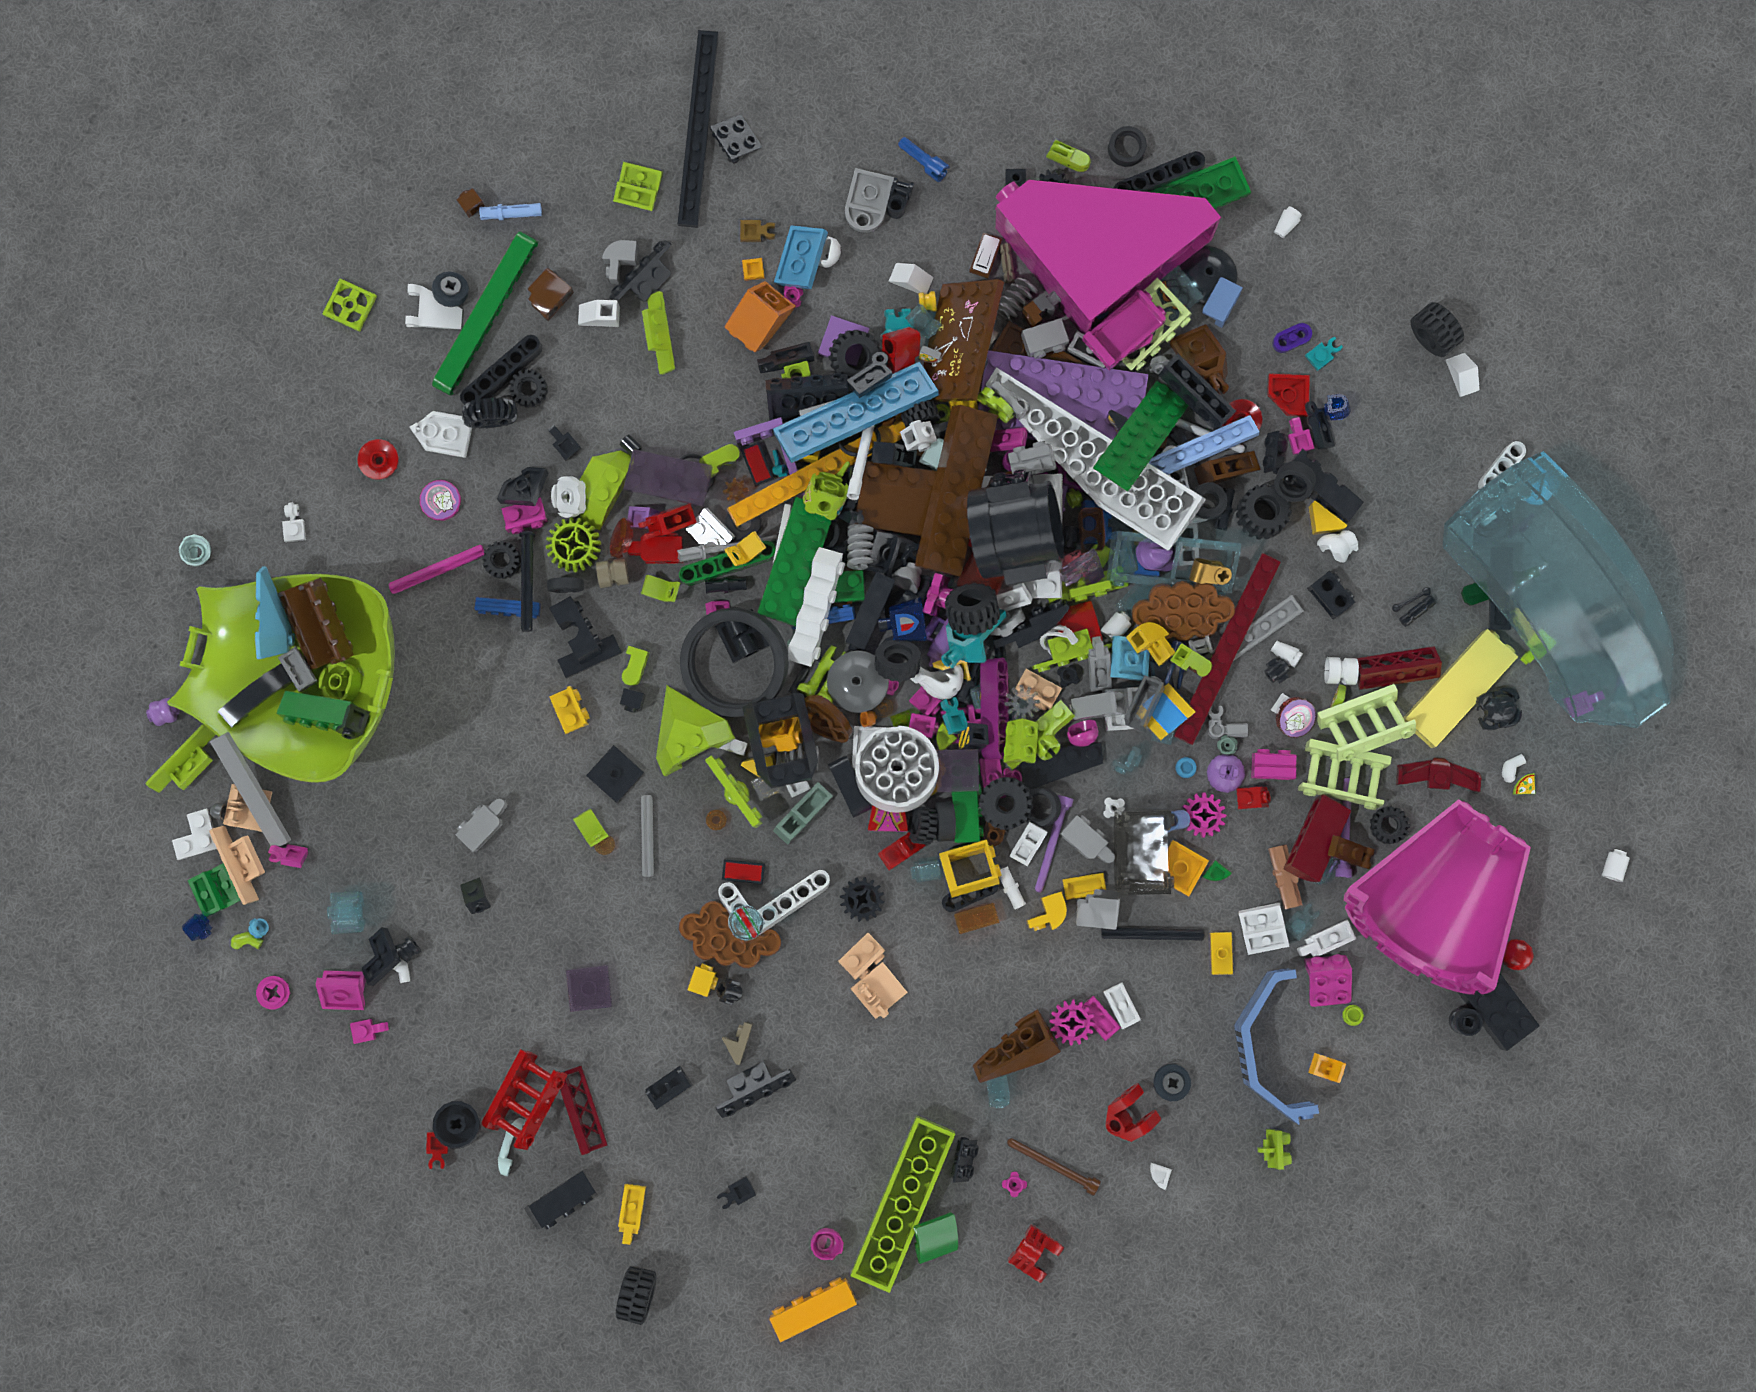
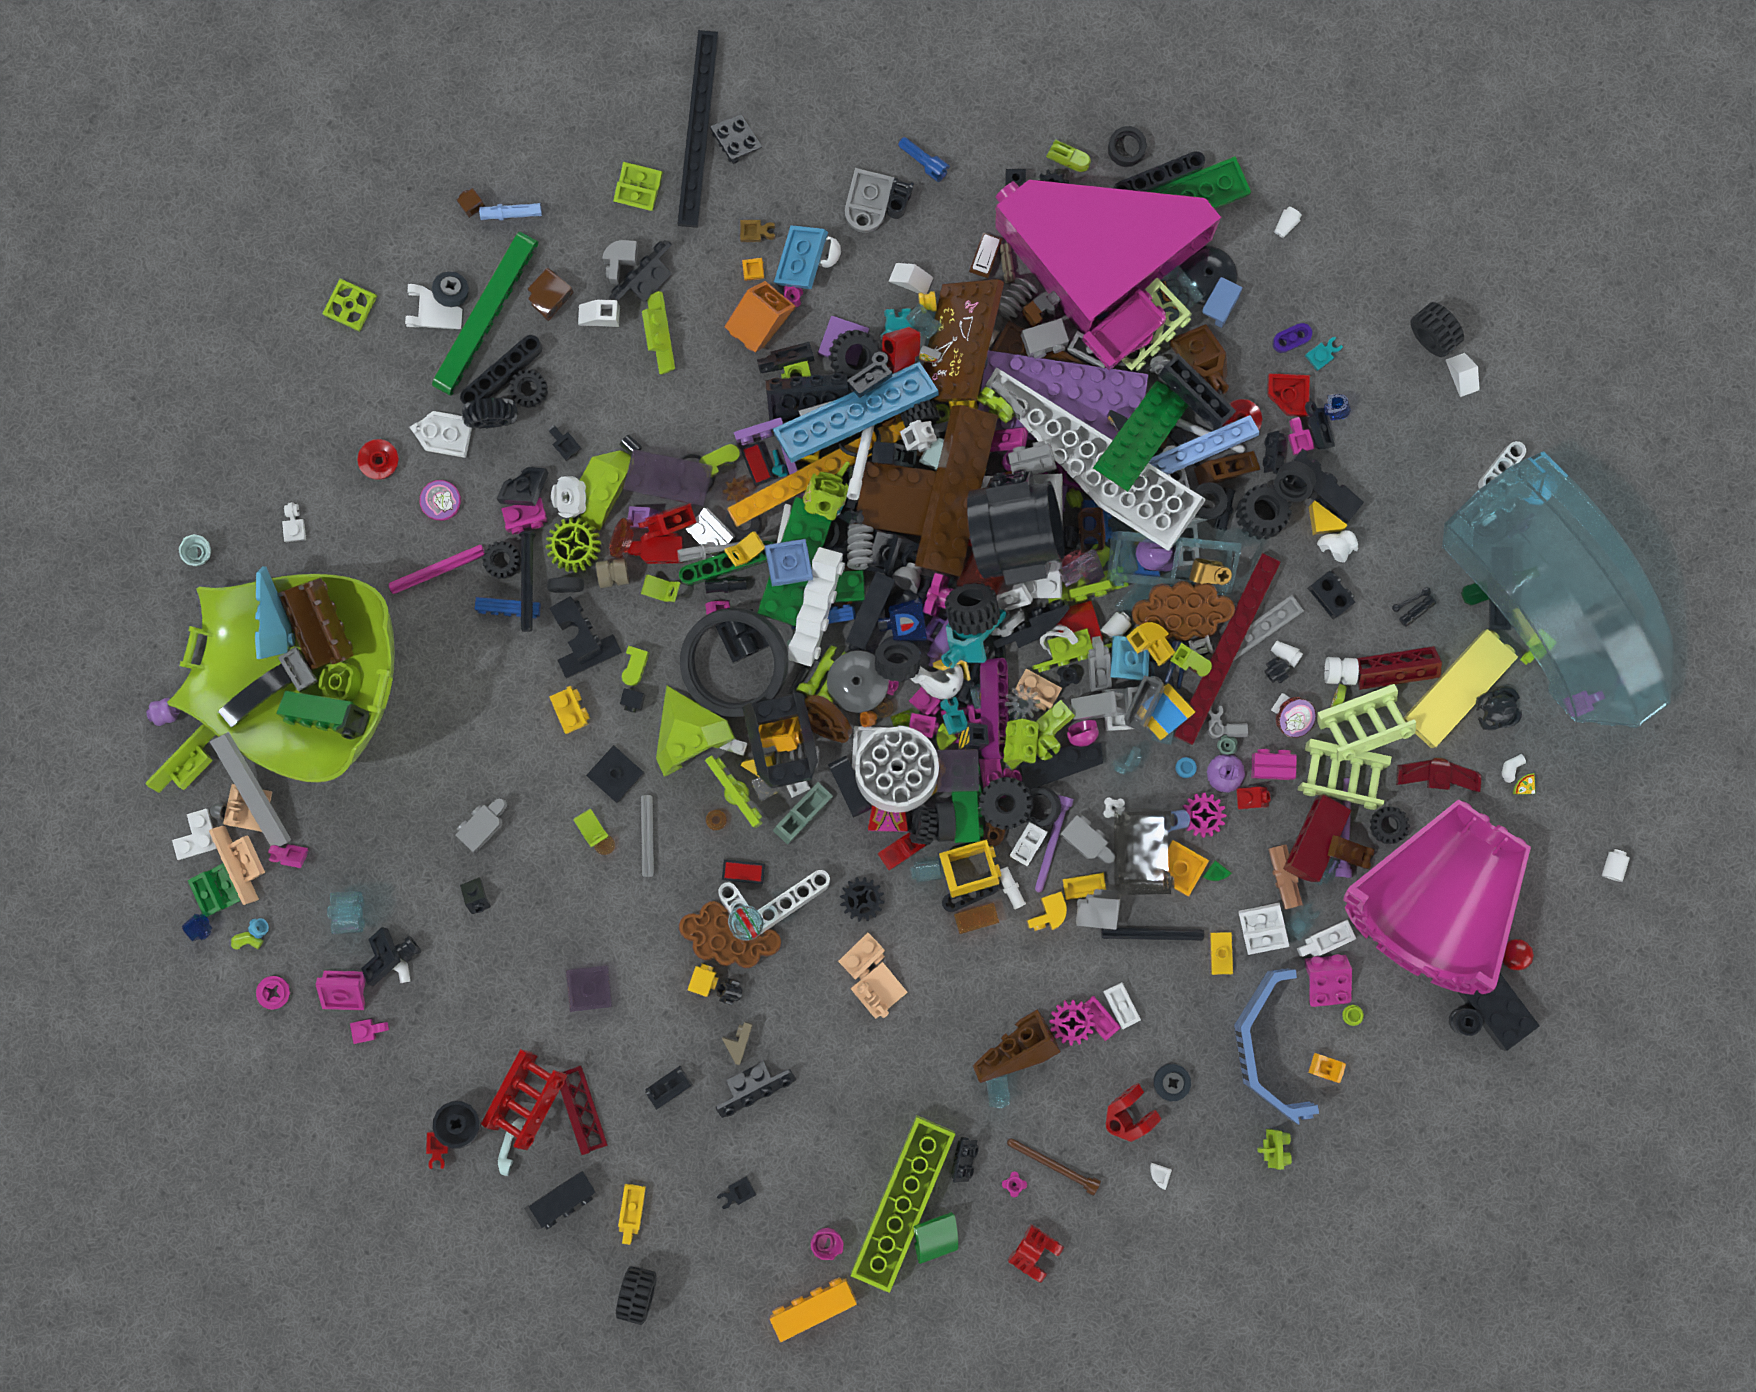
(788, 562): none -> medium blue plate

